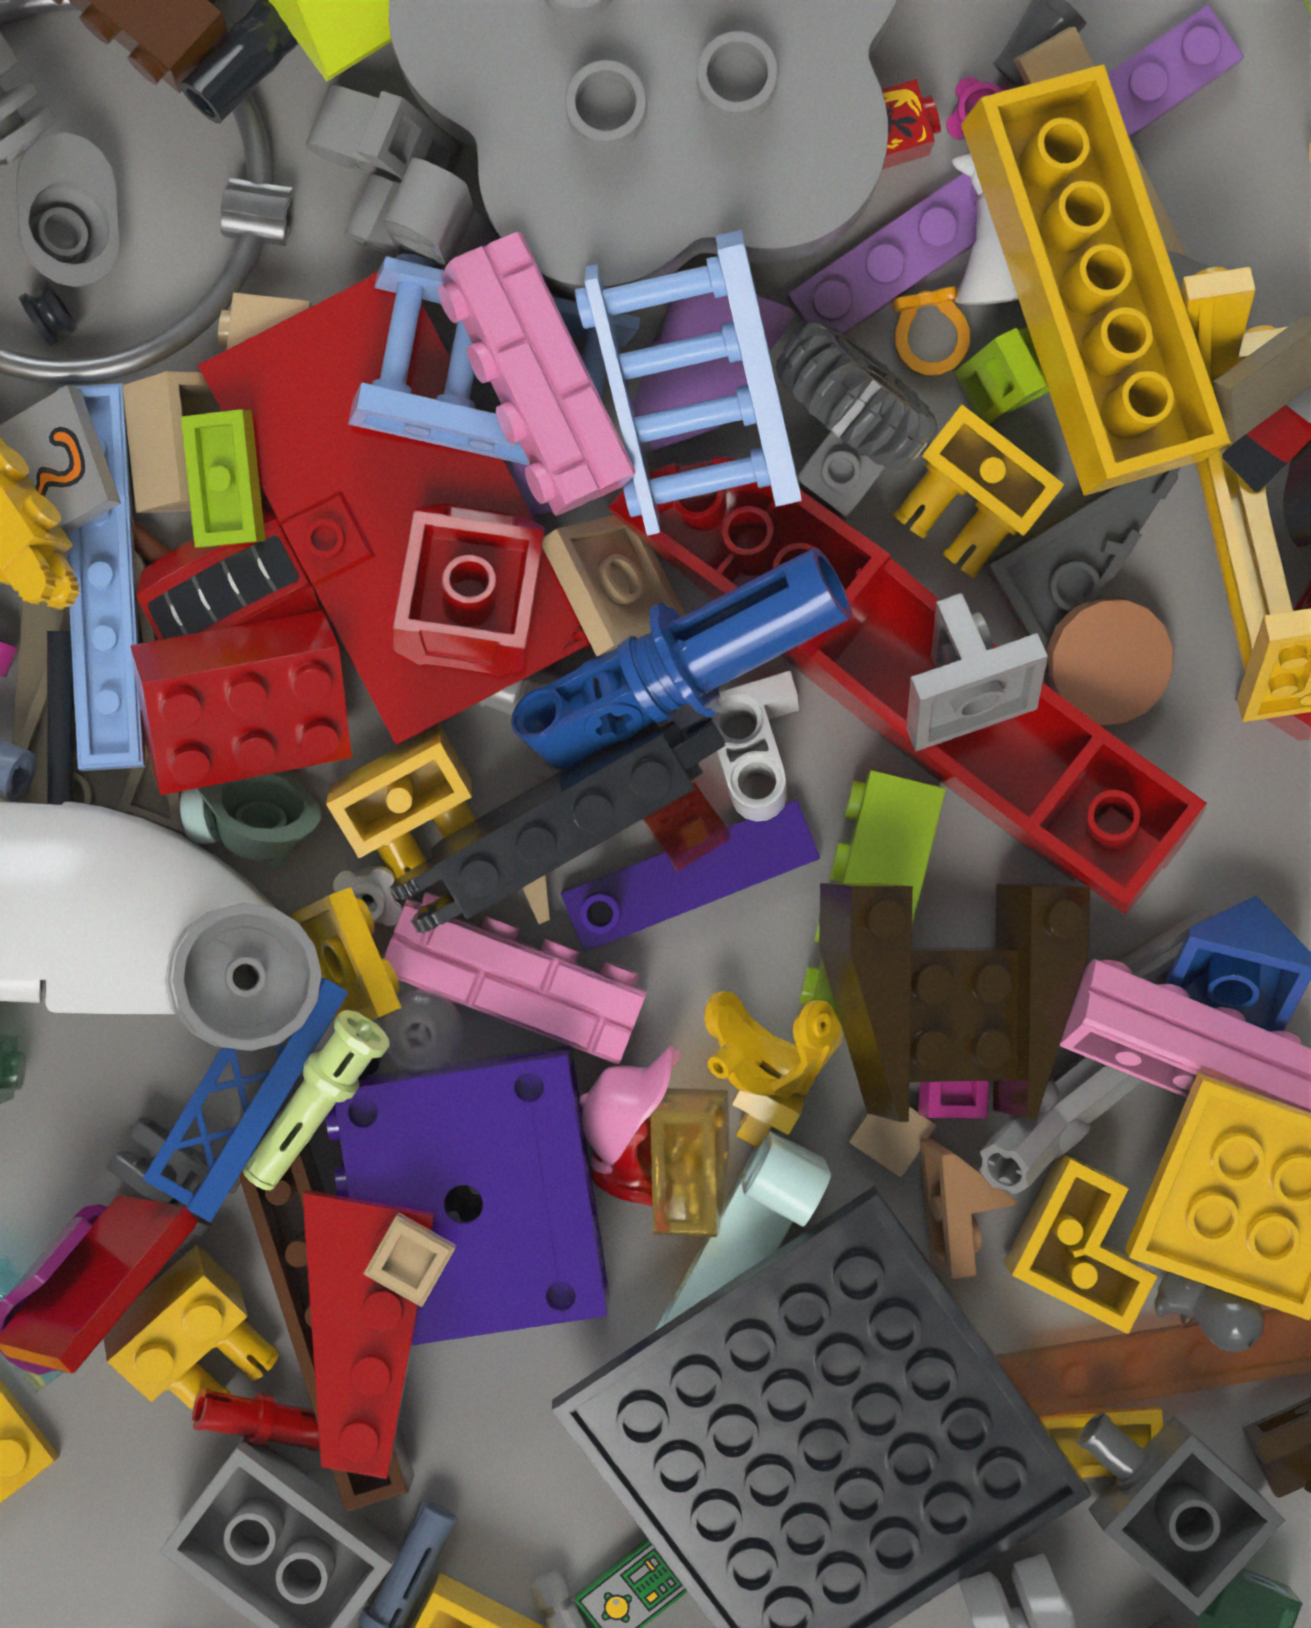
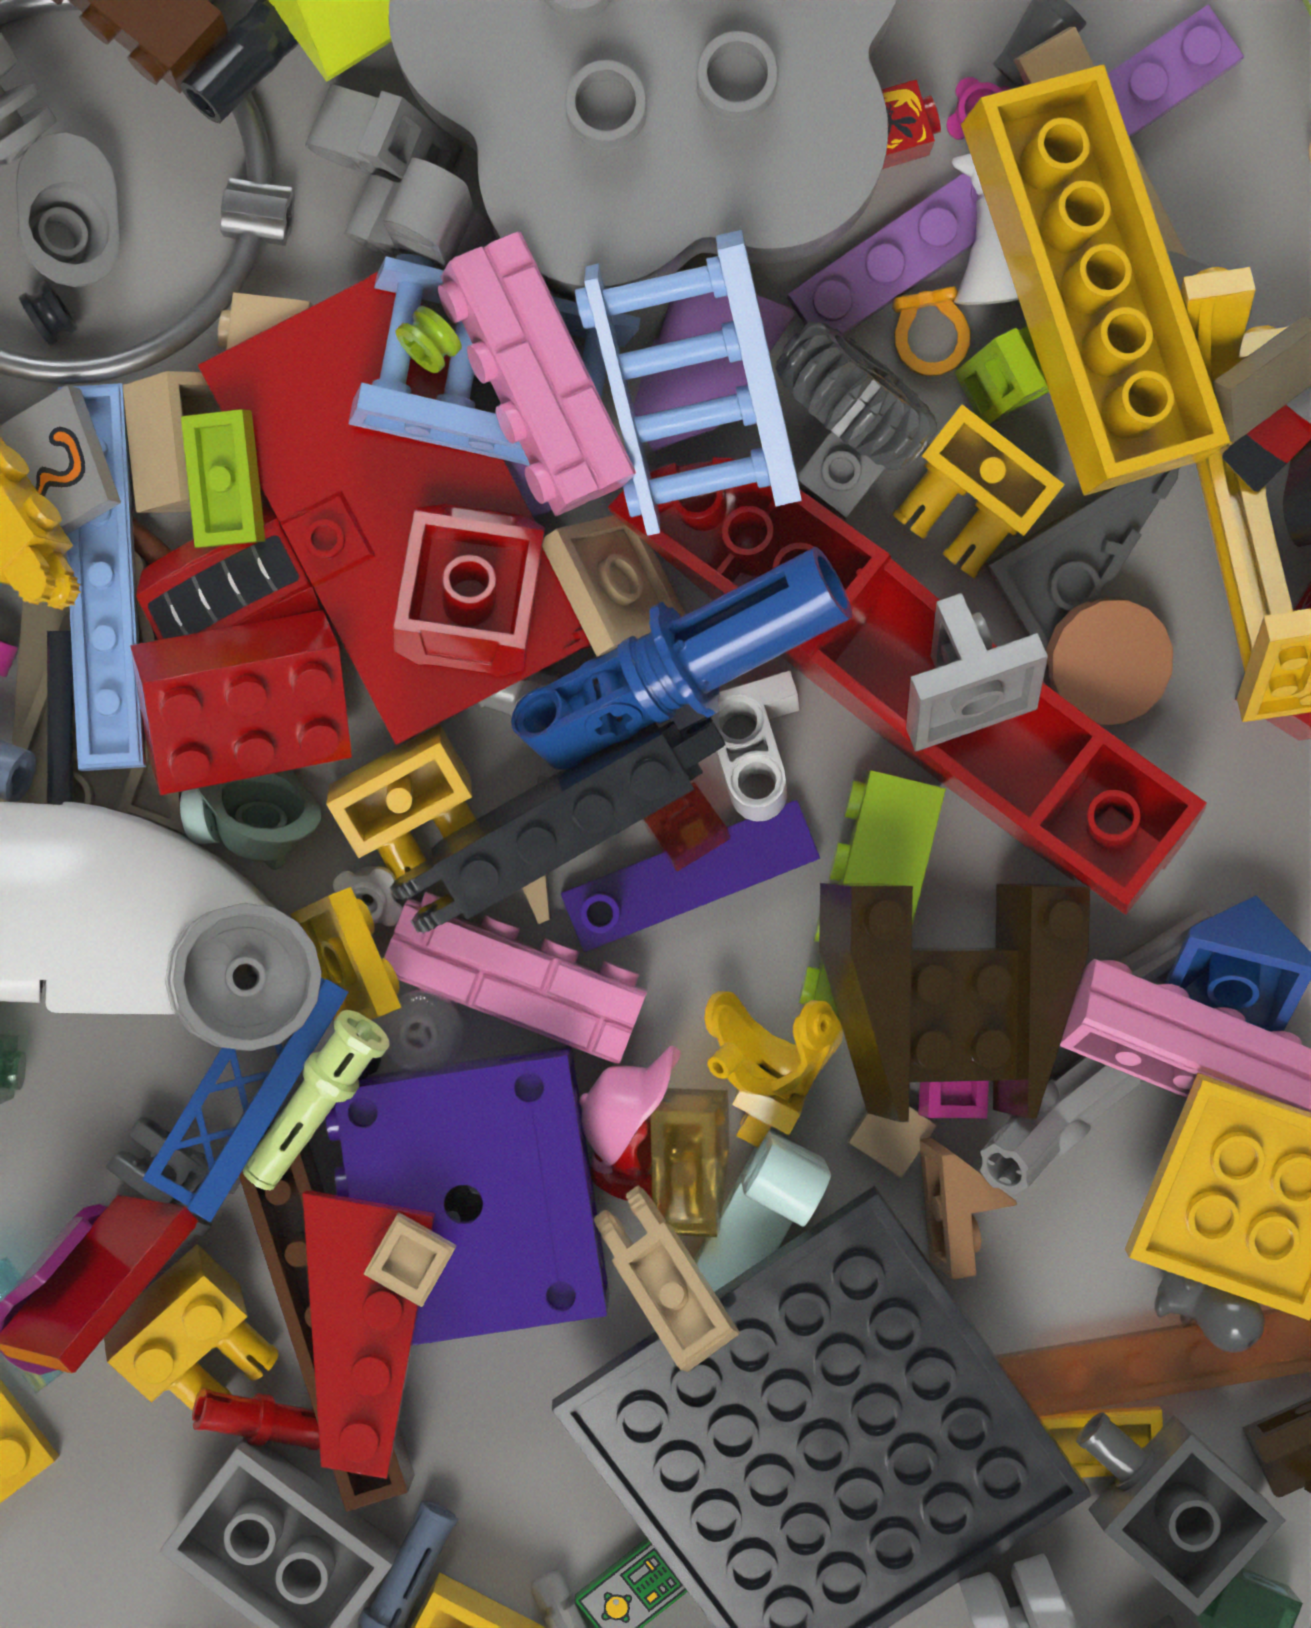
(428, 339): none -> lime bush
(667, 1284): none -> tan hinge
(1064, 1249): yellow brick -> none

